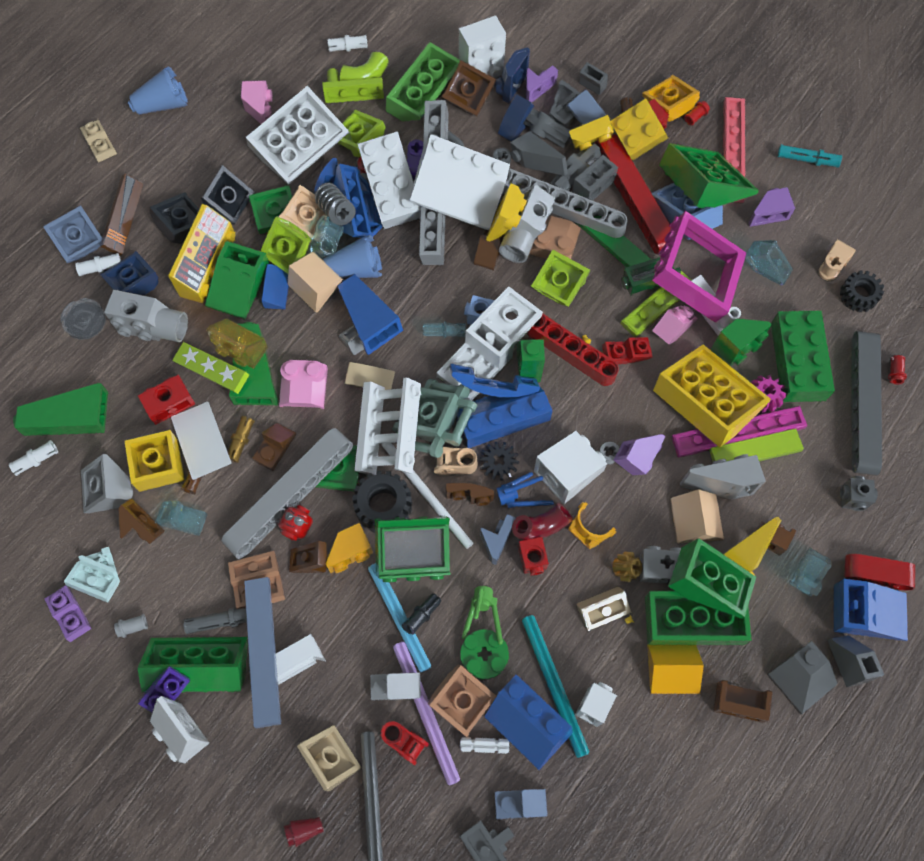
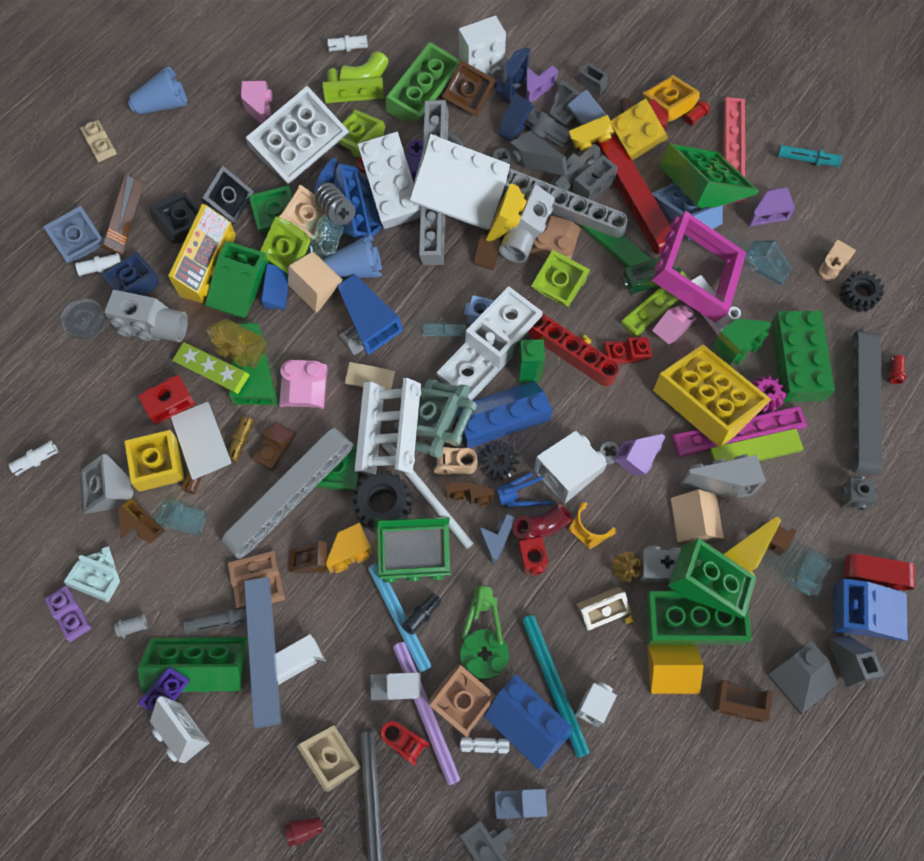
(67, 413): green slope -> none
(295, 522): red head -> none
(520, 387): blue slope -> none

